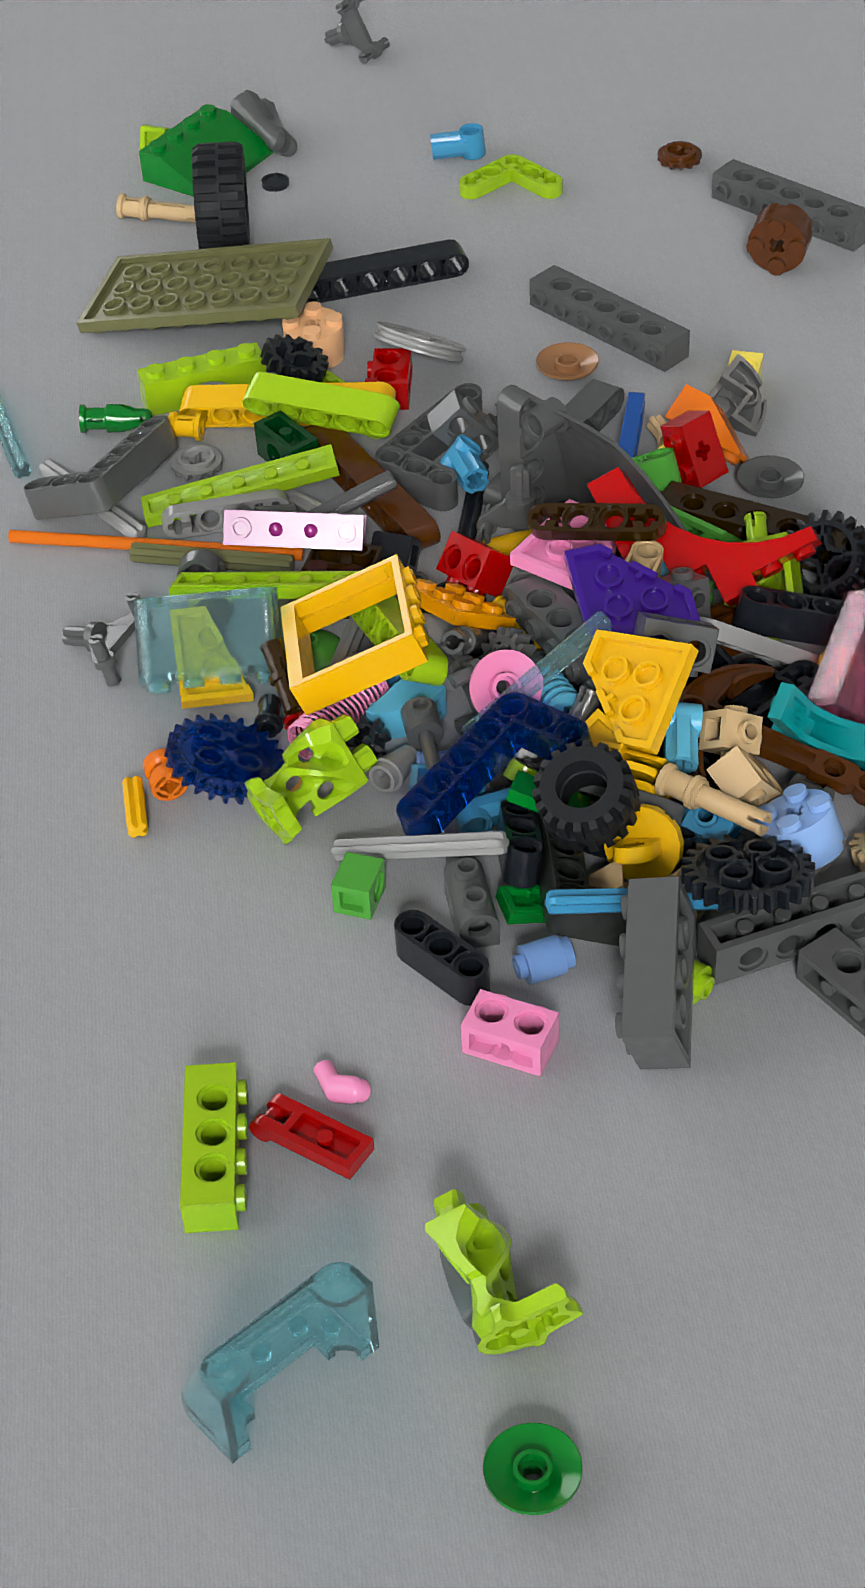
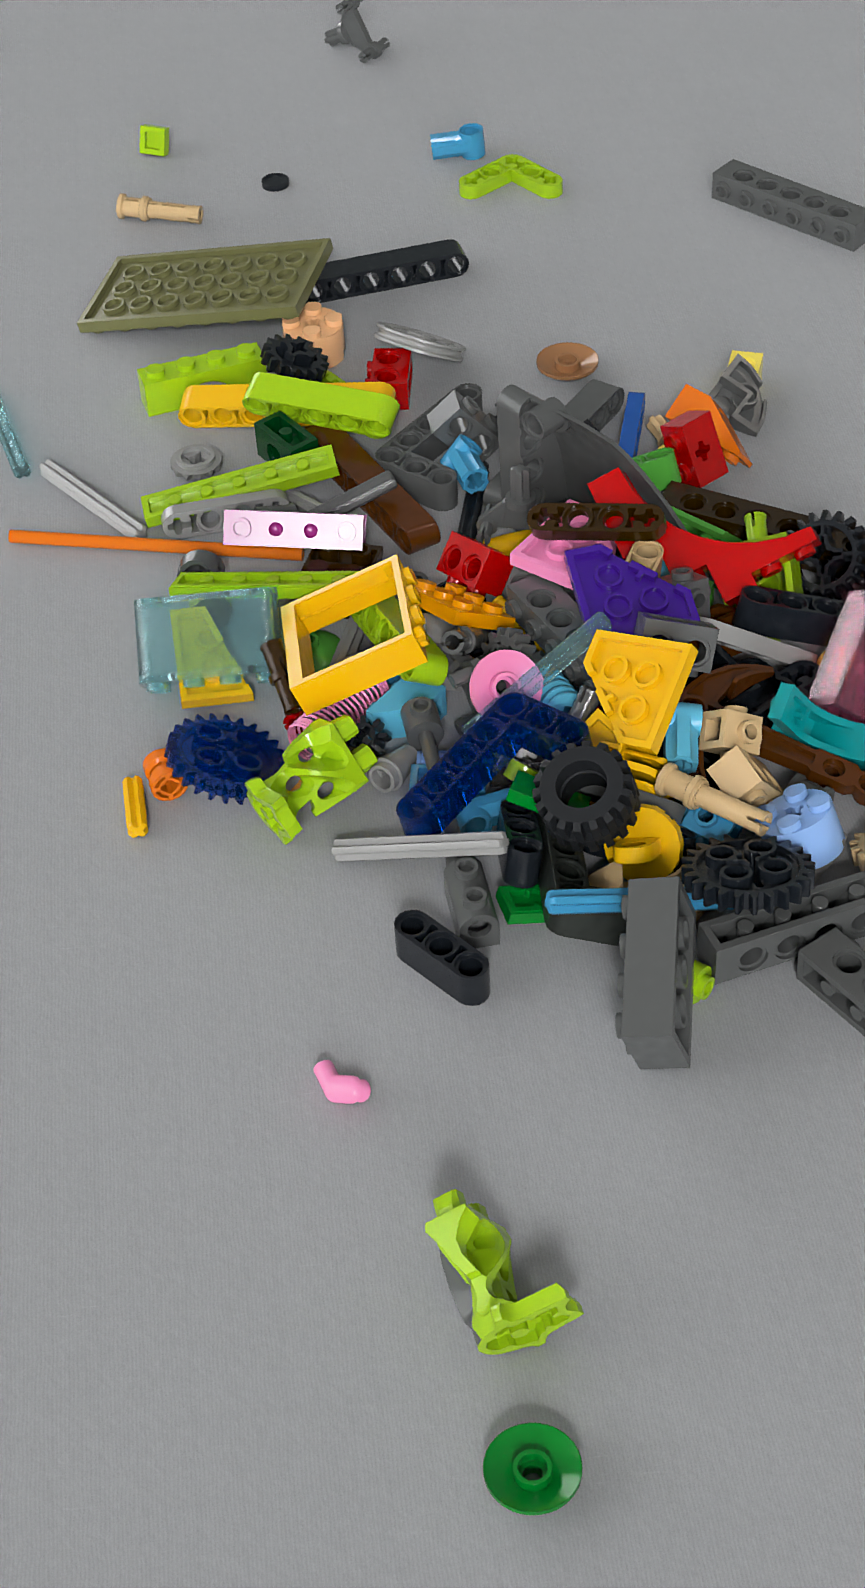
(104, 640): dark grey axle -> none
(106, 480): dark grey beam -> none
(112, 418): green piece -> none
(169, 157): green slope -> none
(187, 425): yellow bush -> none
(212, 1148): lime brick -> none
(220, 195): black tyre -> none
(232, 559): olive axle -> none
(263, 119): dark grey piece -> none
(269, 715): black pin -> none
(312, 1135): red plate -> none
(326, 1311): clear light blue windscreen -> none
(358, 885): bright green brick -> none
(404, 546): black panel -> none
(510, 1032): bright pink brick -> none
(544, 959): medium blue brick -> none
(610, 318): dark grey brick -> none
(679, 155): reddish brown gear -> none
(770, 476): dark grey dish -> none
(780, 238): reddish brown brick -> none

